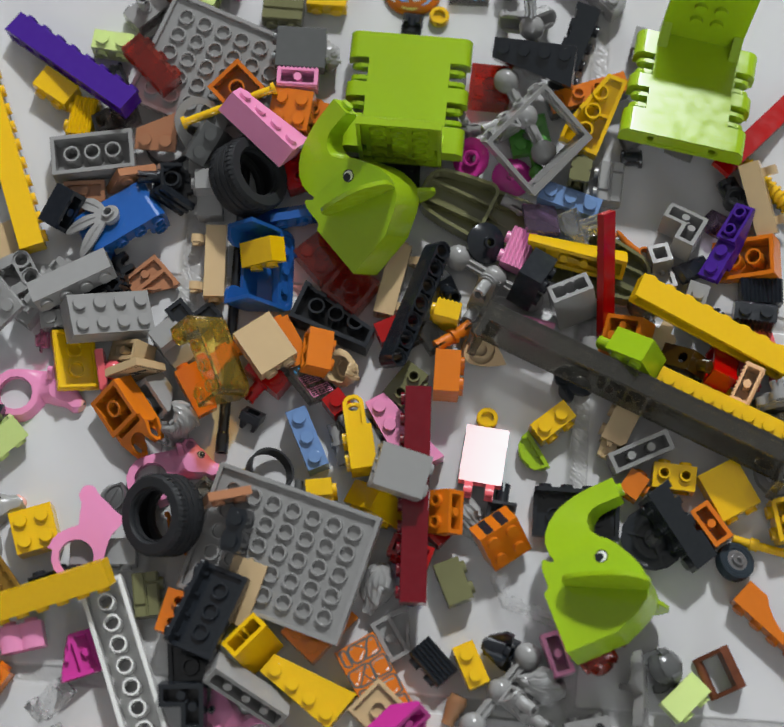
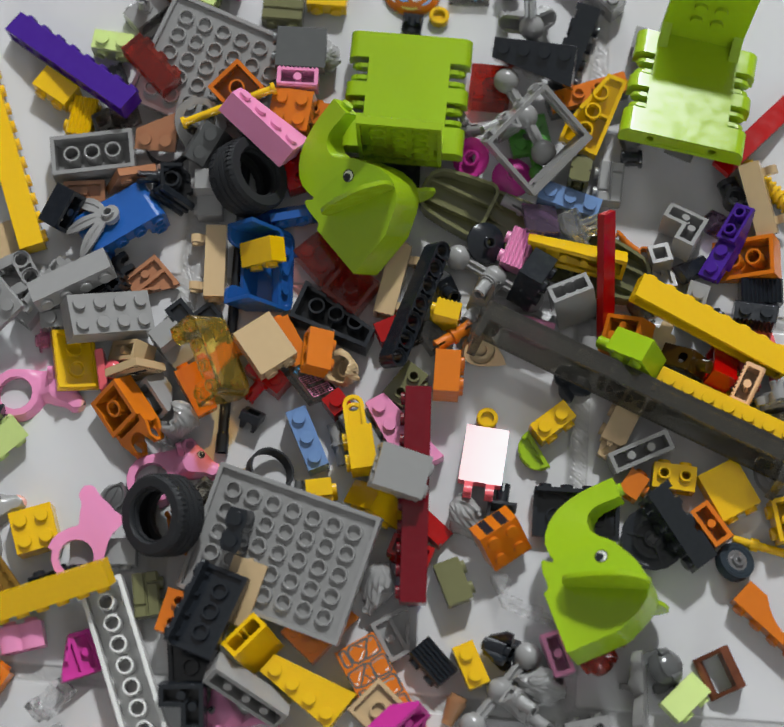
(222, 497): nougat wing -> none
(446, 512): orange brick -> none

